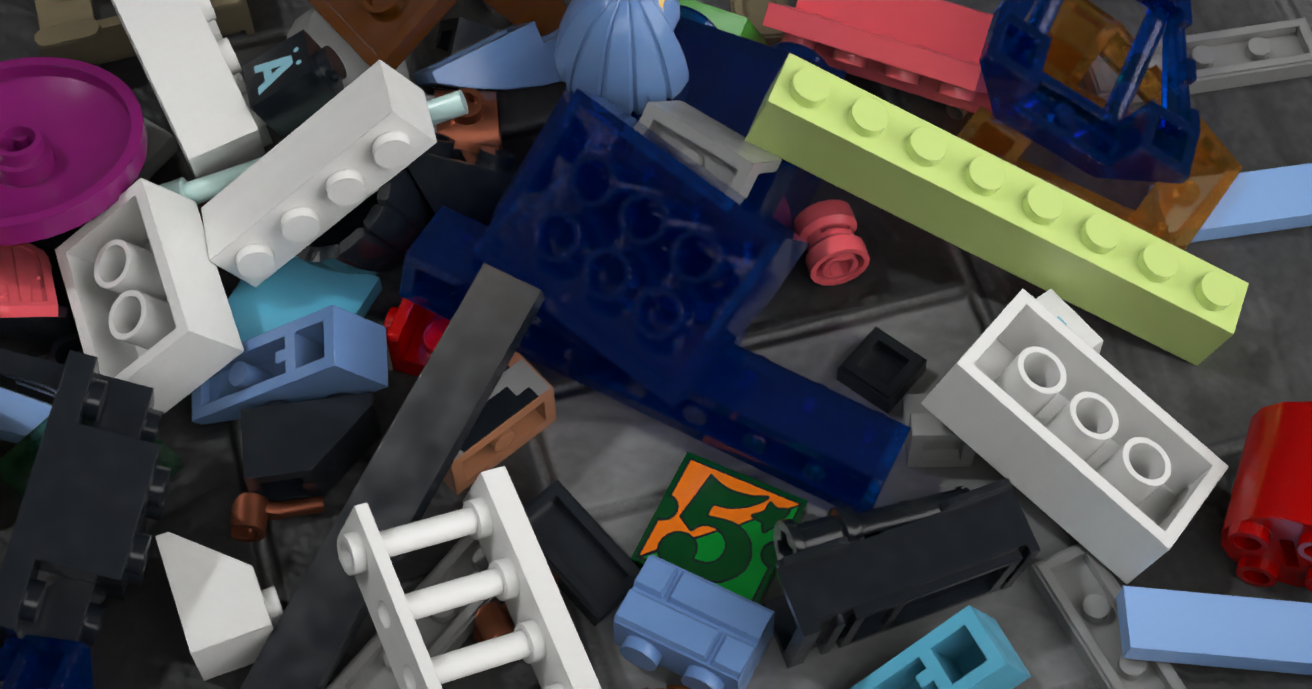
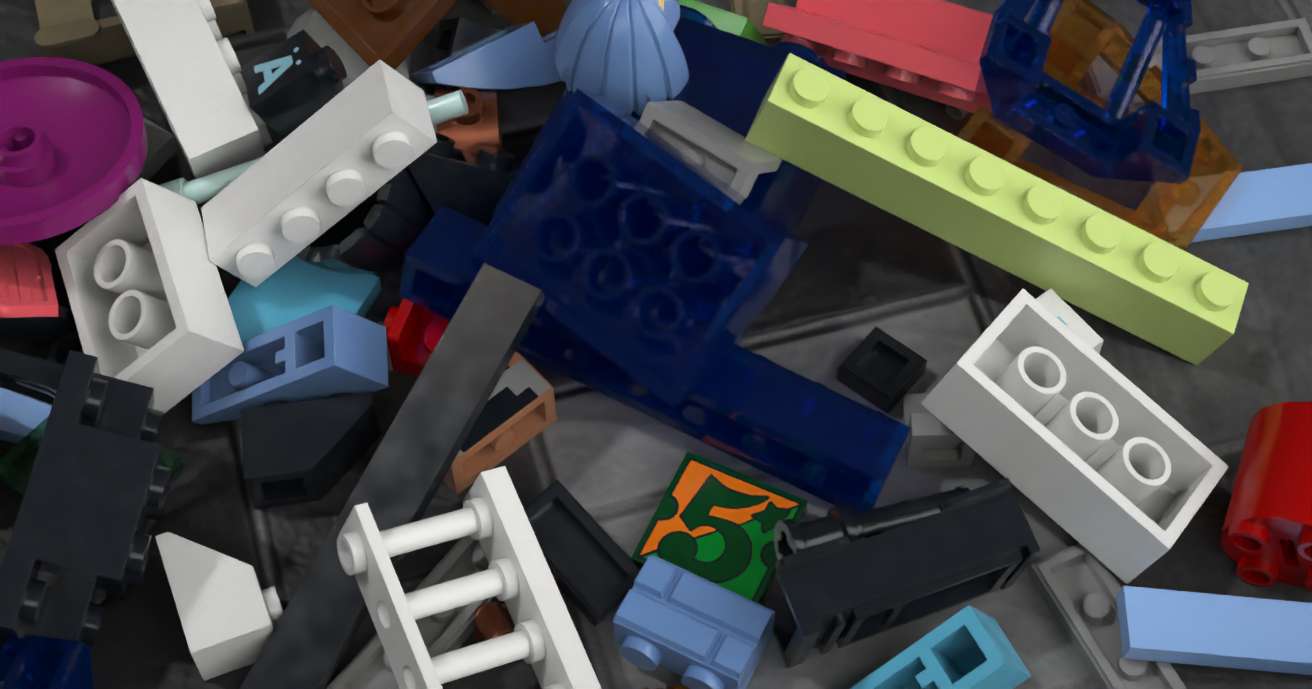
(253, 510): copper hand -> none
(833, 248): coral wheel -> none

